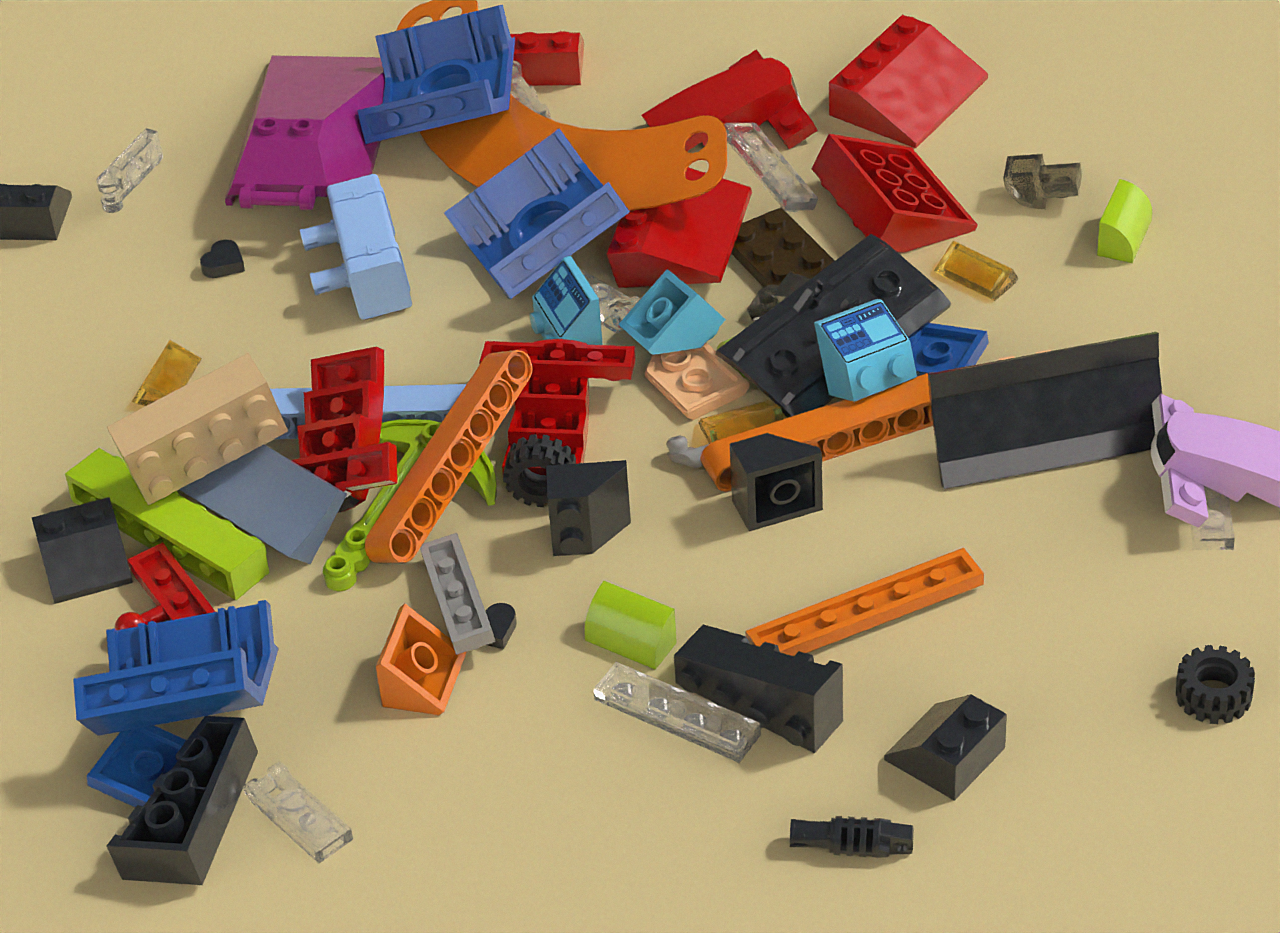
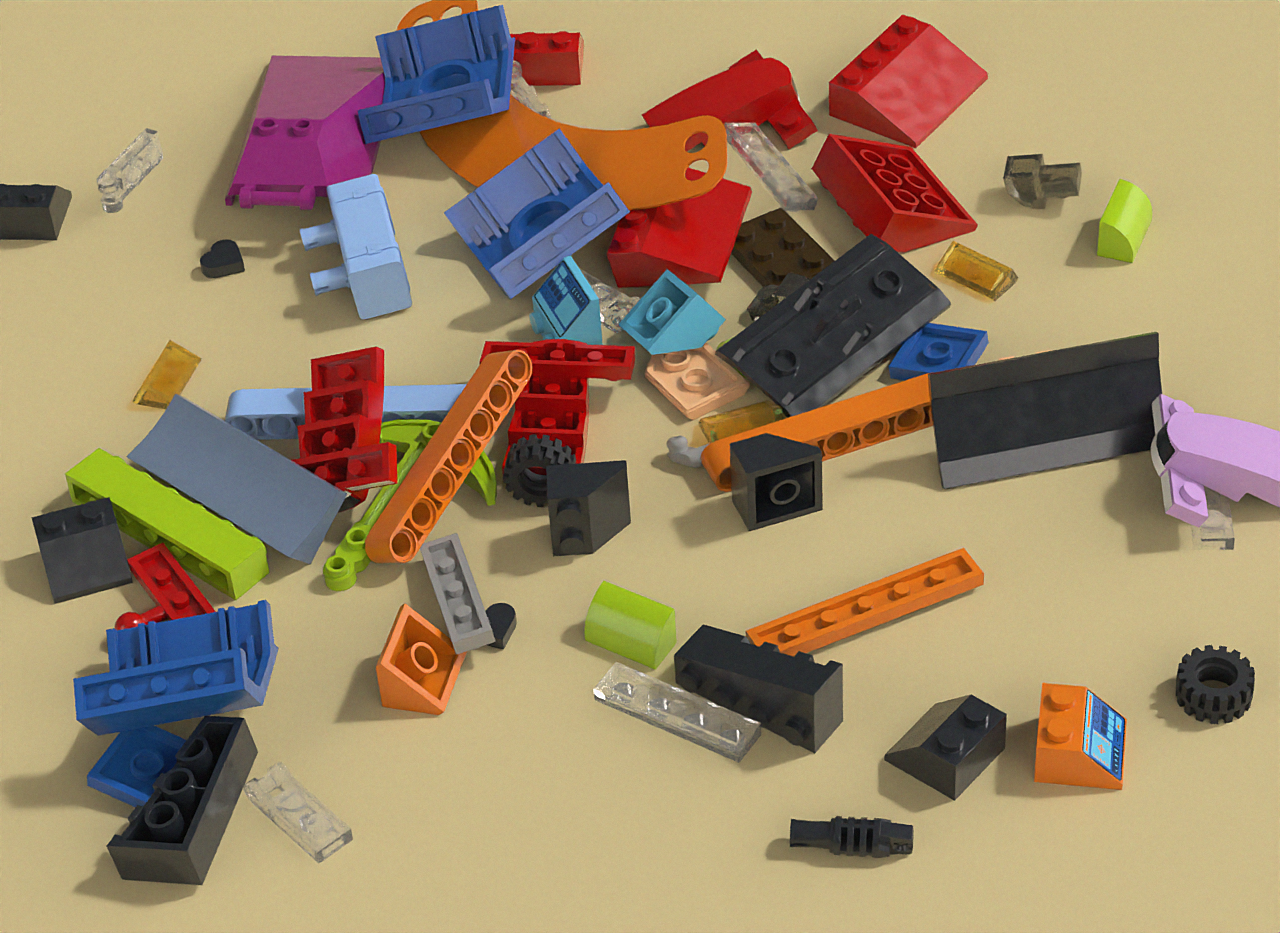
(198, 428): tan brick -> none
(864, 351): medium azure slope -> none
(1079, 739): none -> orange slope

